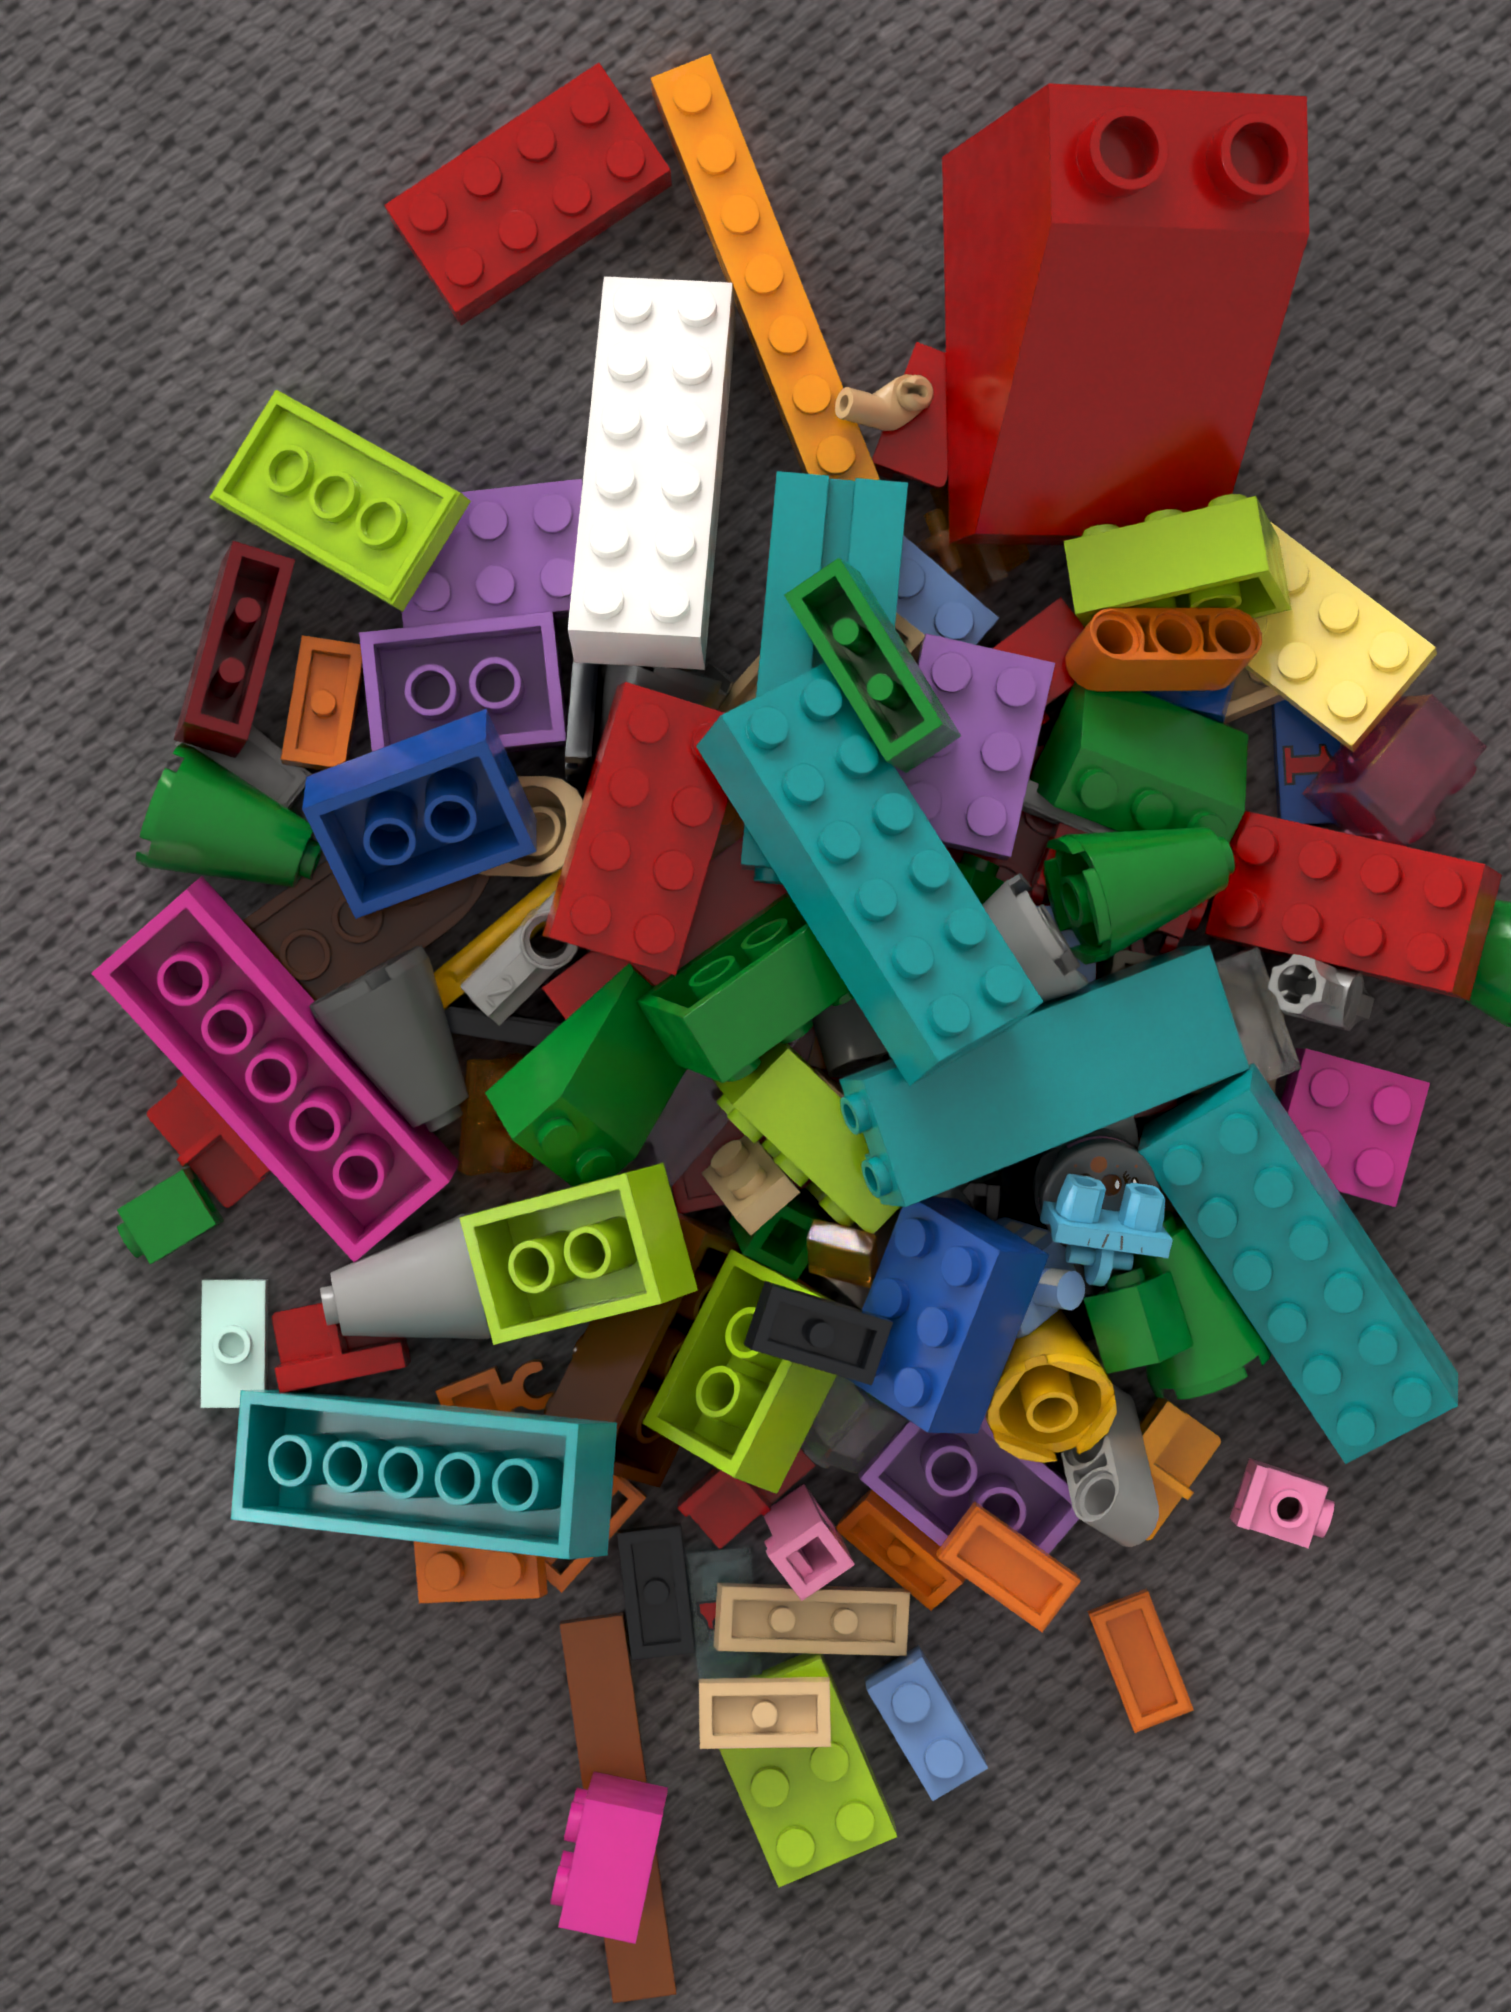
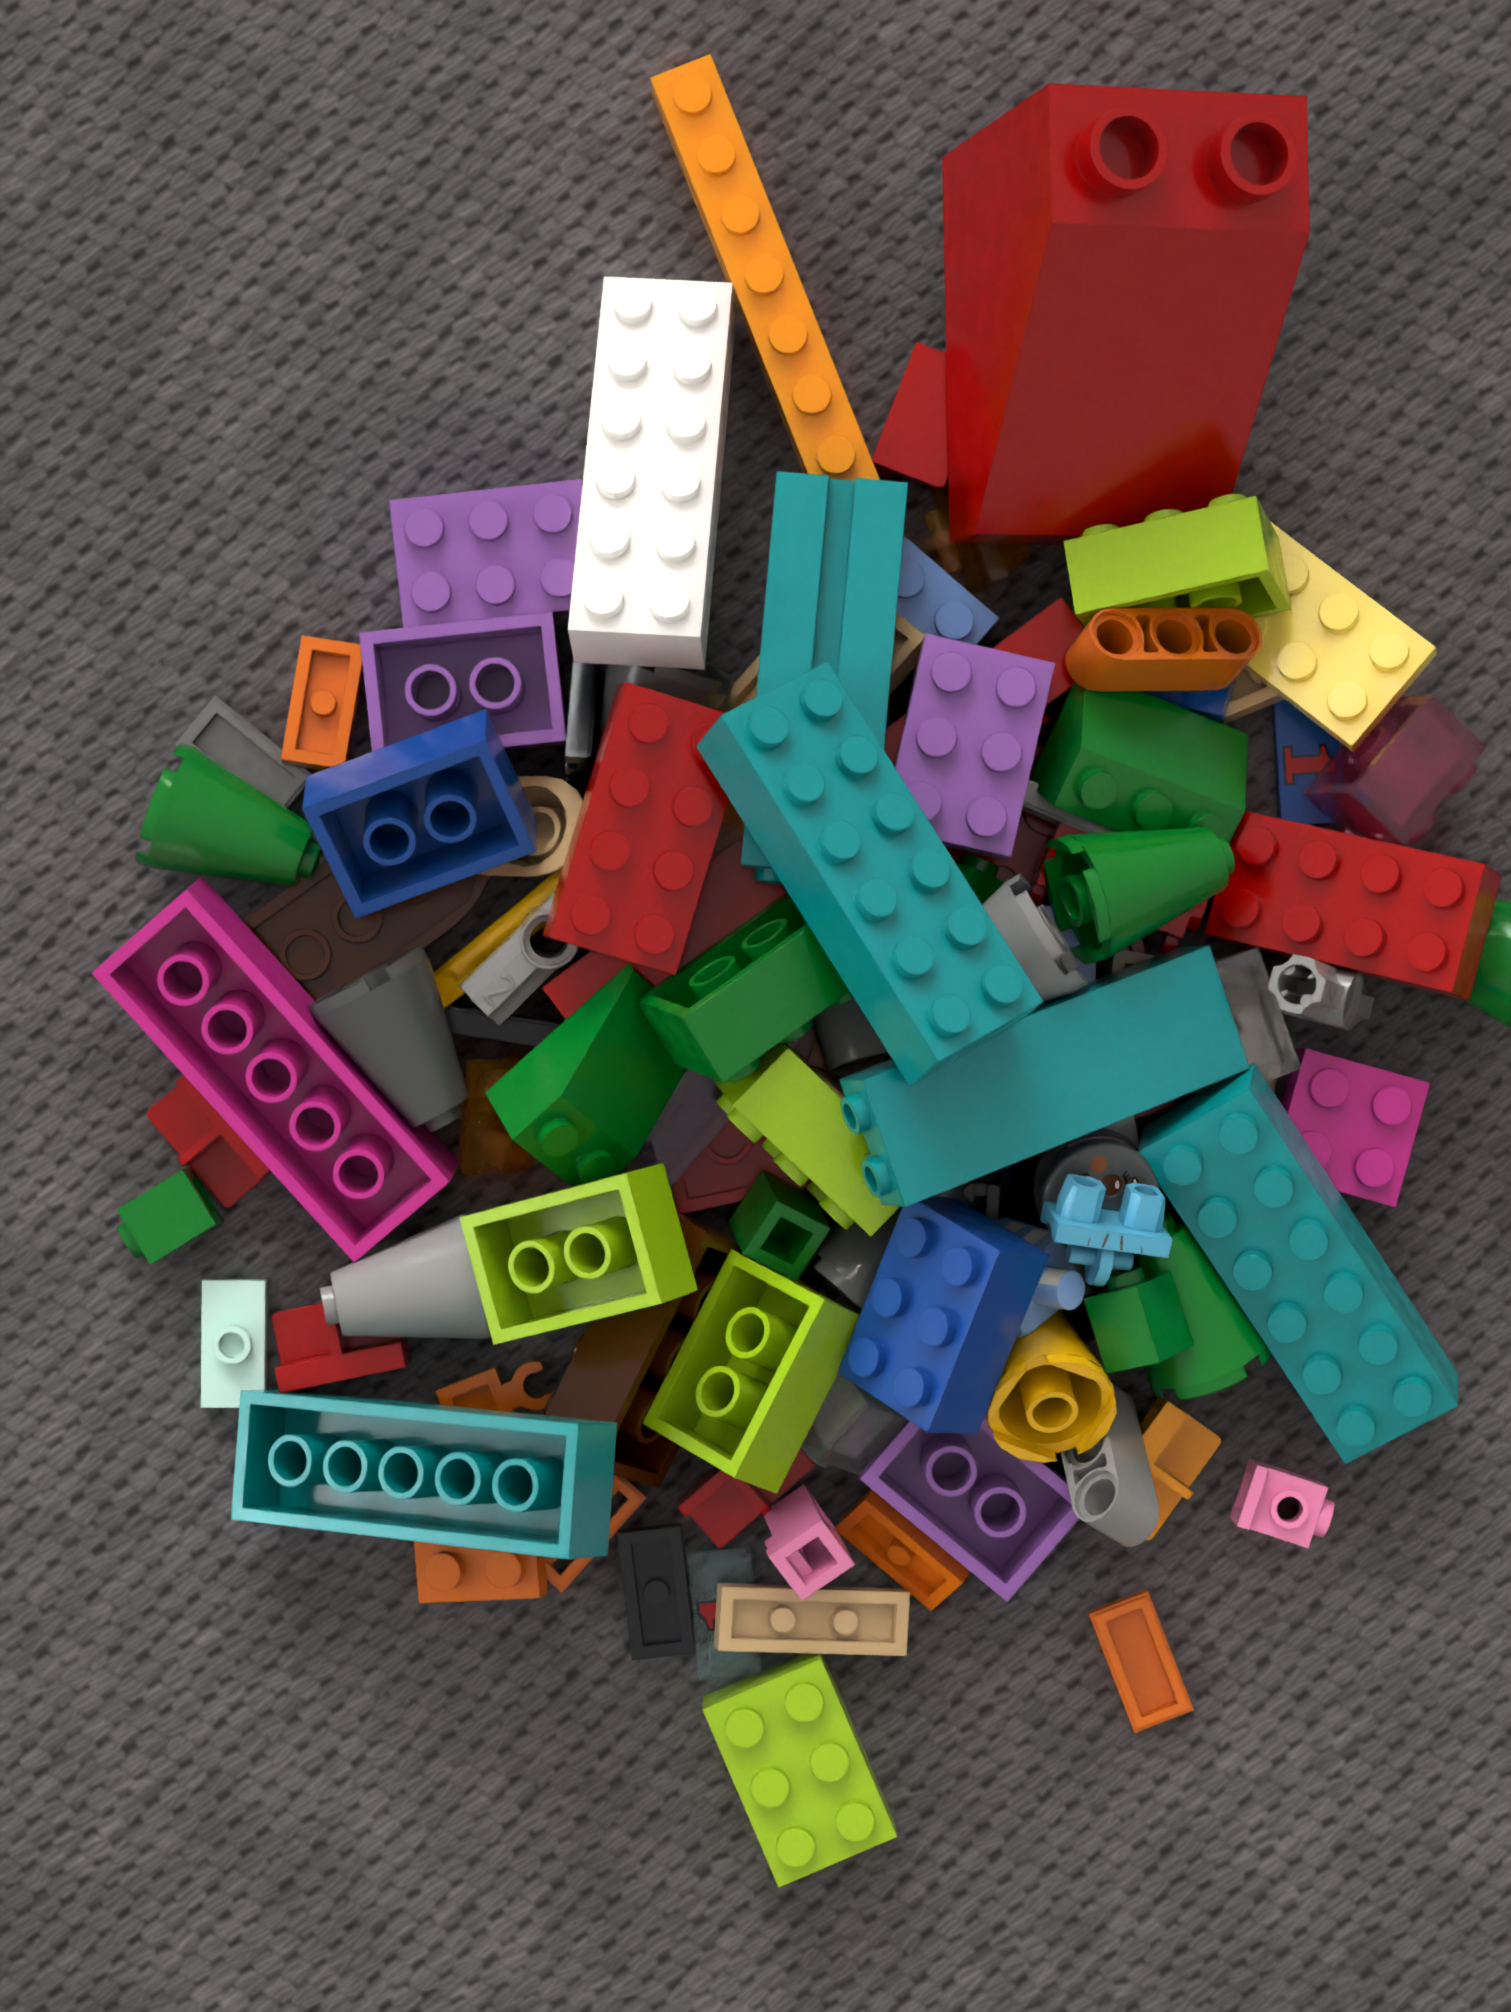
(234, 649): dark red brick -> none
(340, 500): lime tile -> none
(530, 193): red brick -> none
(609, 1871): dark pink brick -> none
(612, 1745): dark orange tile -> none
(749, 1182): tan plate -> none
(764, 1712): tan plate -> none
(818, 1333): black plate -> none
(842, 1253): clear orange tile -> none
(872, 665): green brick -> none
(887, 407): tan arm -> none
(925, 1723): medium blue brick -> none
(1008, 1566): orange tile -> none

